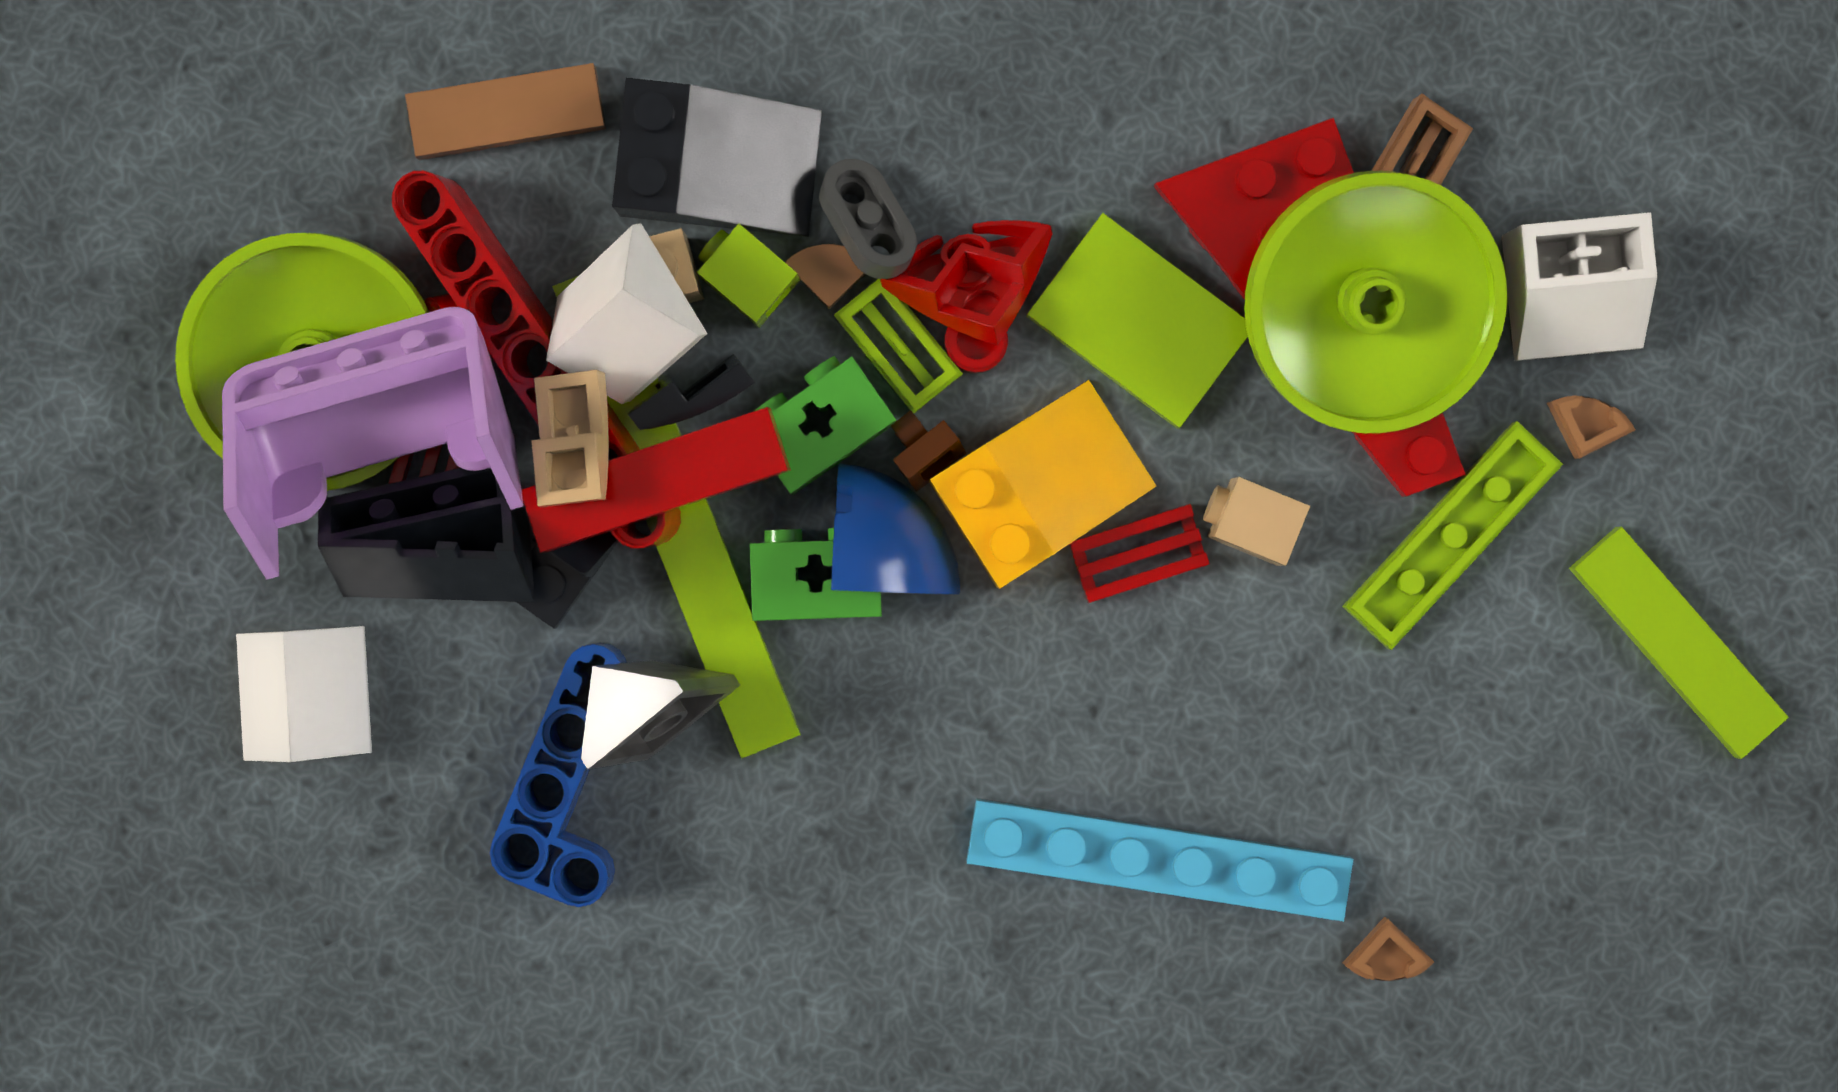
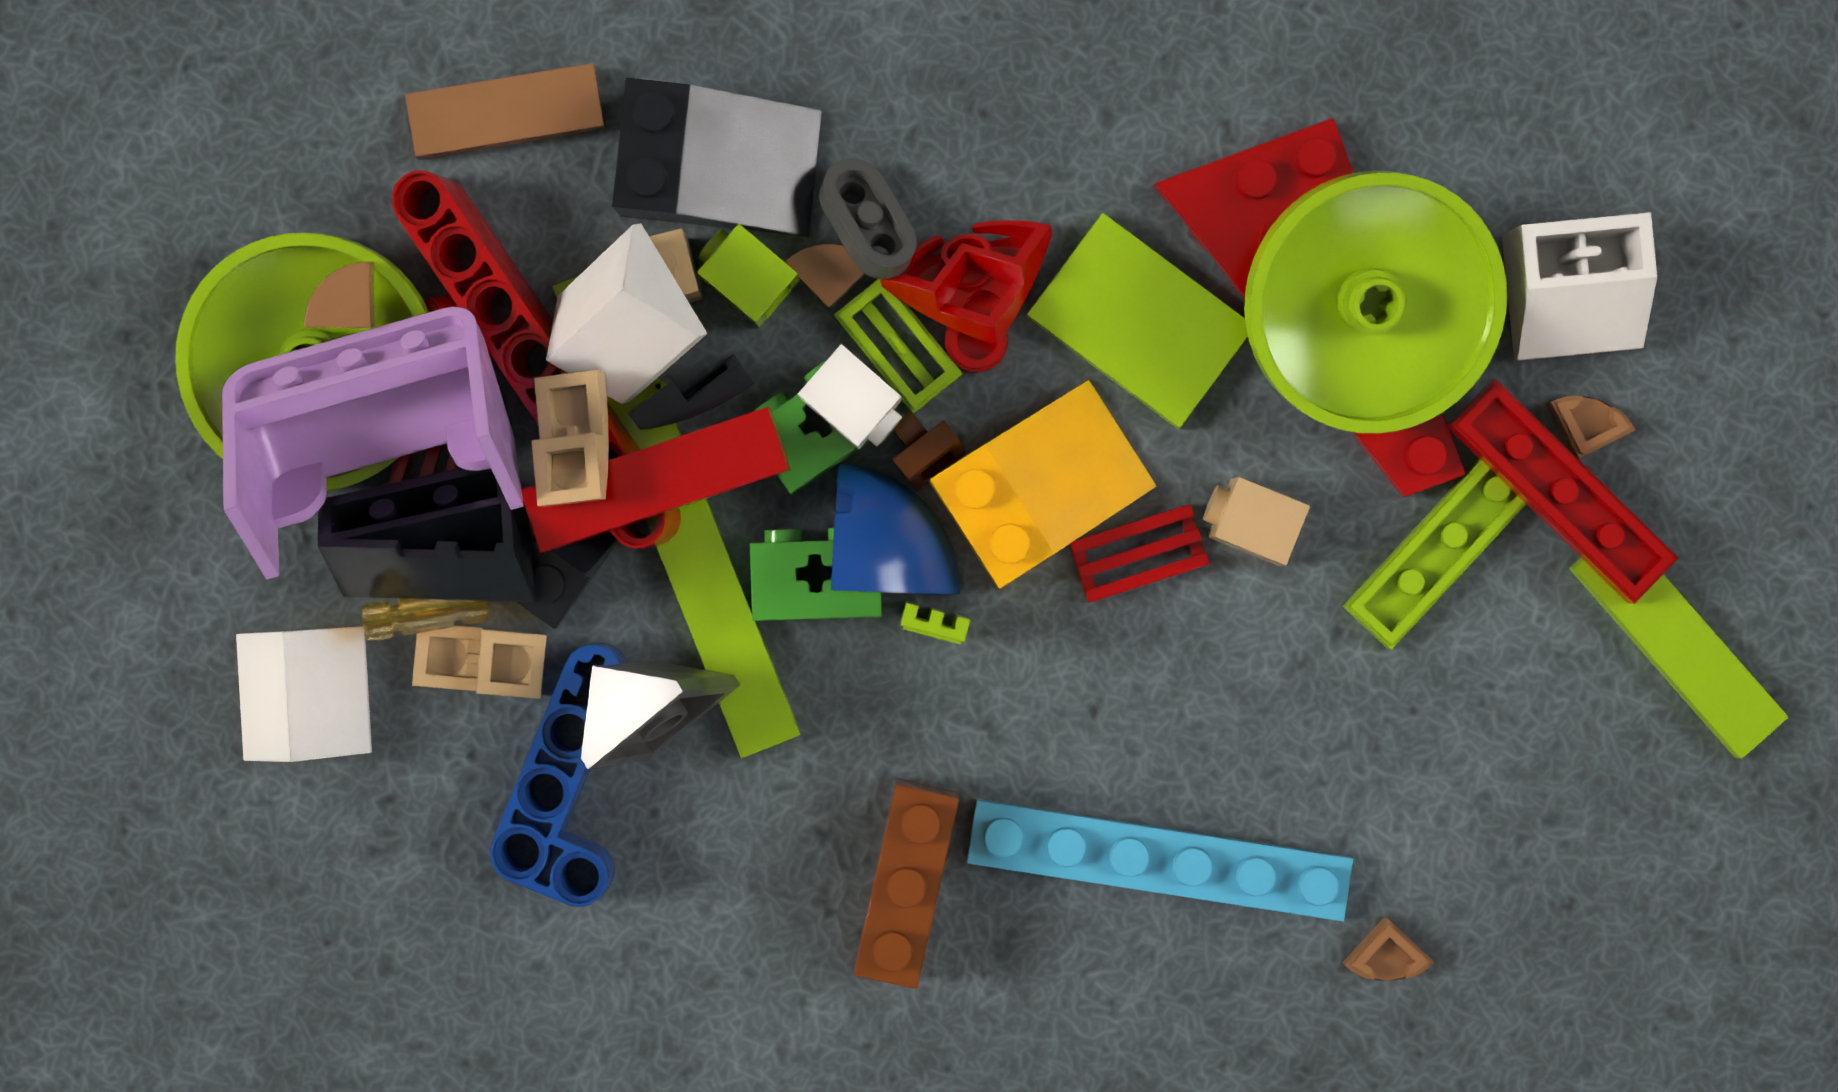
(344, 299): none -> medium nougat tile
(419, 616): none -> clear yellow axle
(481, 661): none -> tan slope
(852, 399): none -> white brick
(906, 883): none -> dark orange brick
(933, 624): none -> lime tile
(1439, 119): medium nougat tile -> none
(1562, 491): none -> red tile

